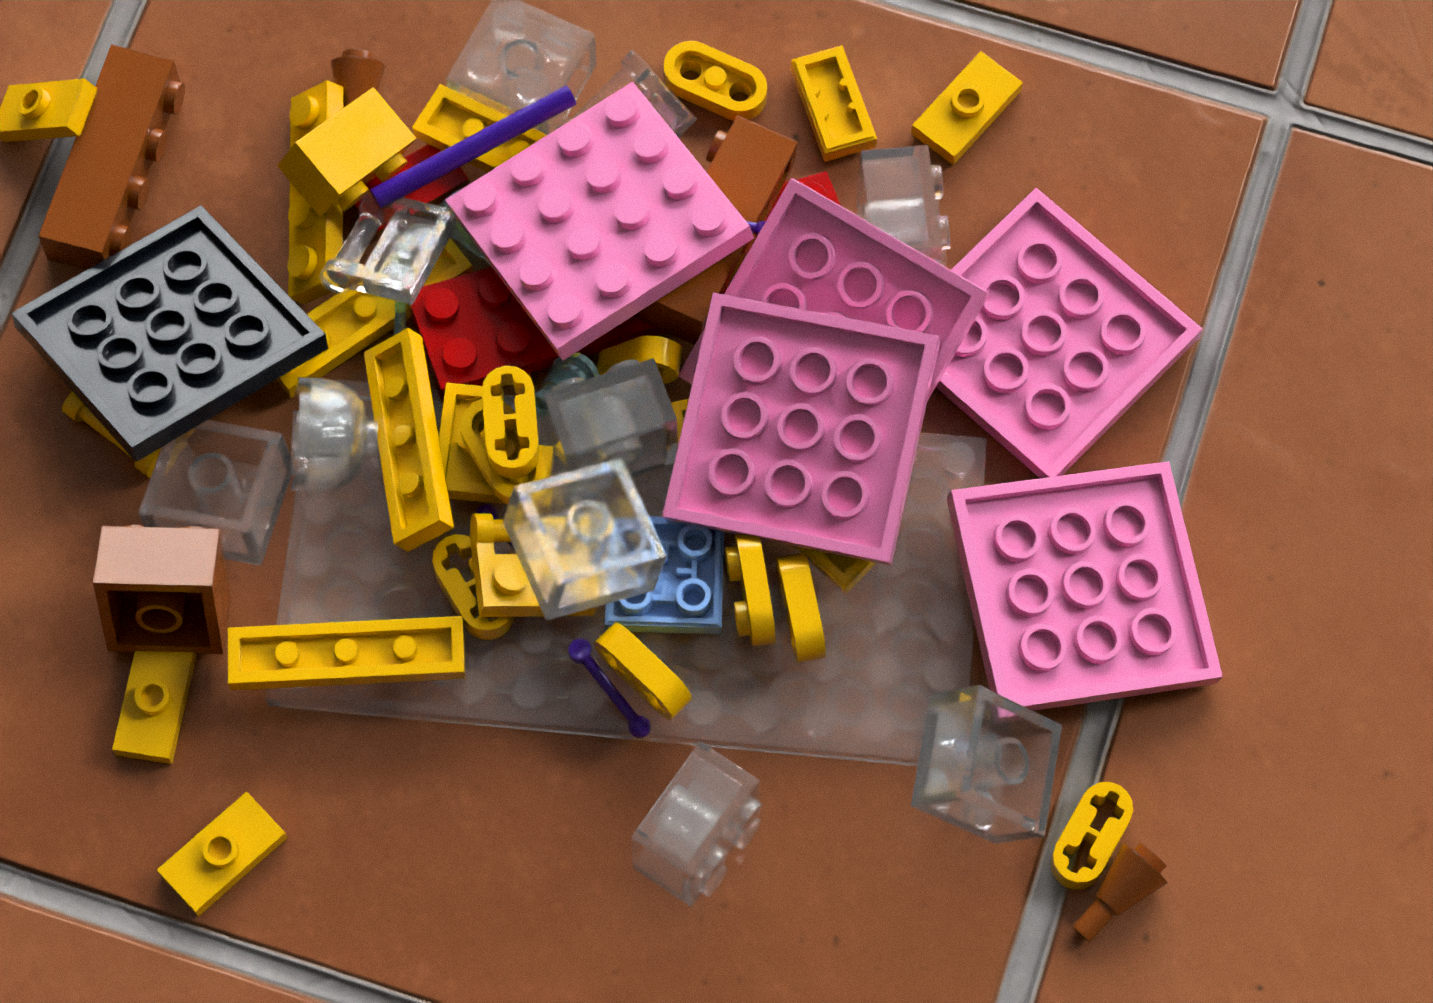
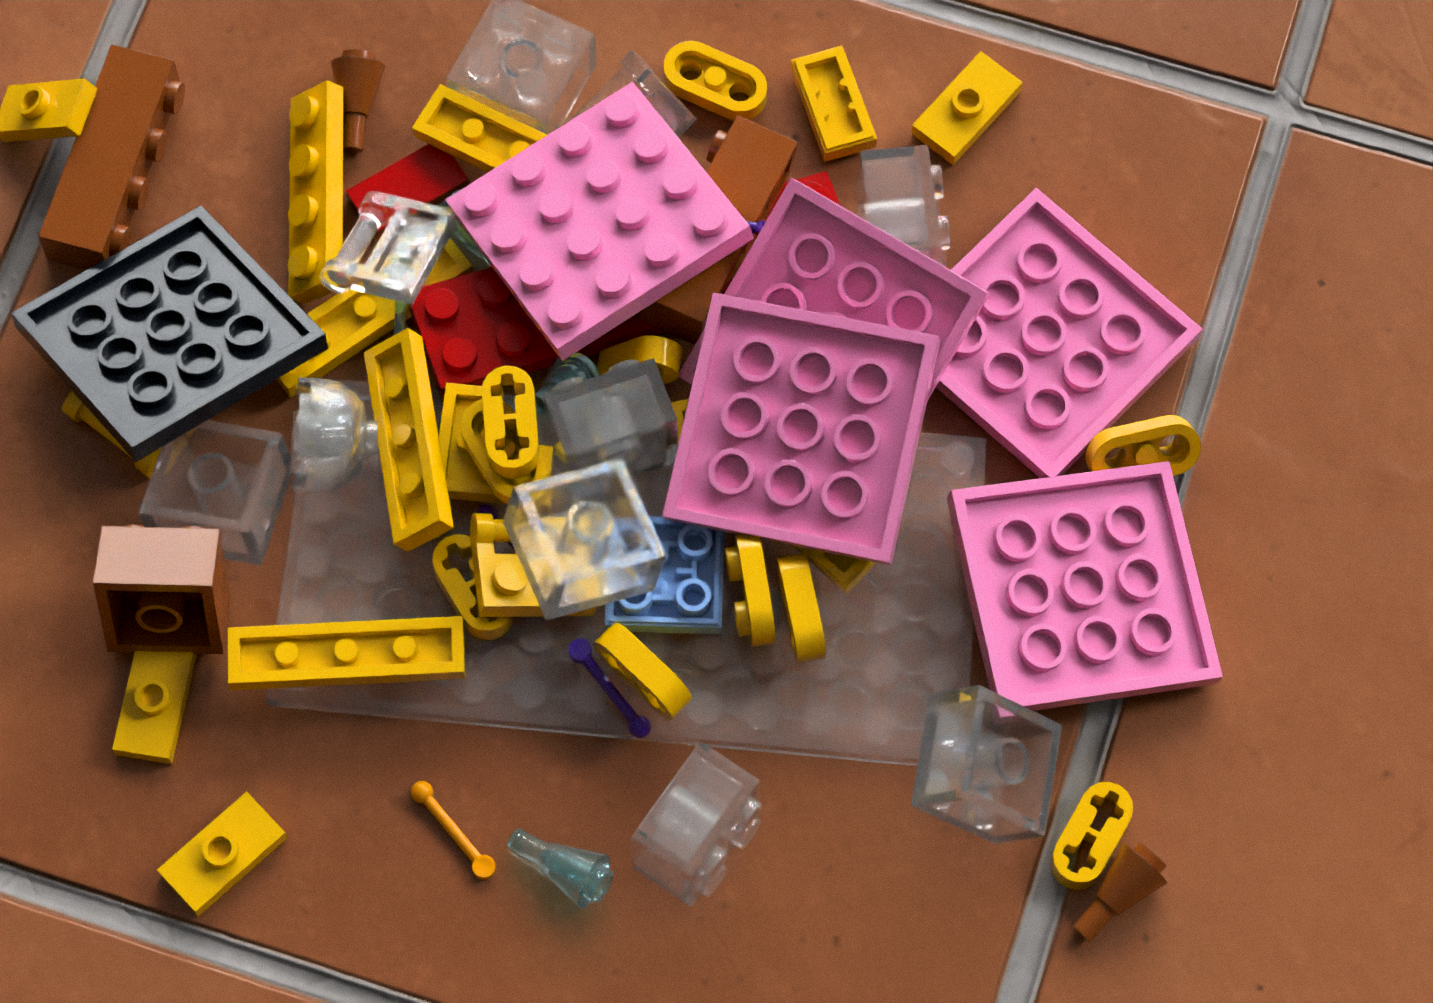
(347, 153): yellow brick -> none
(473, 147): dark purple bar -> none
(482, 865): none -> light orange hinge
(576, 871): none -> clear light blue cone
(1141, 442): none -> yellow plate

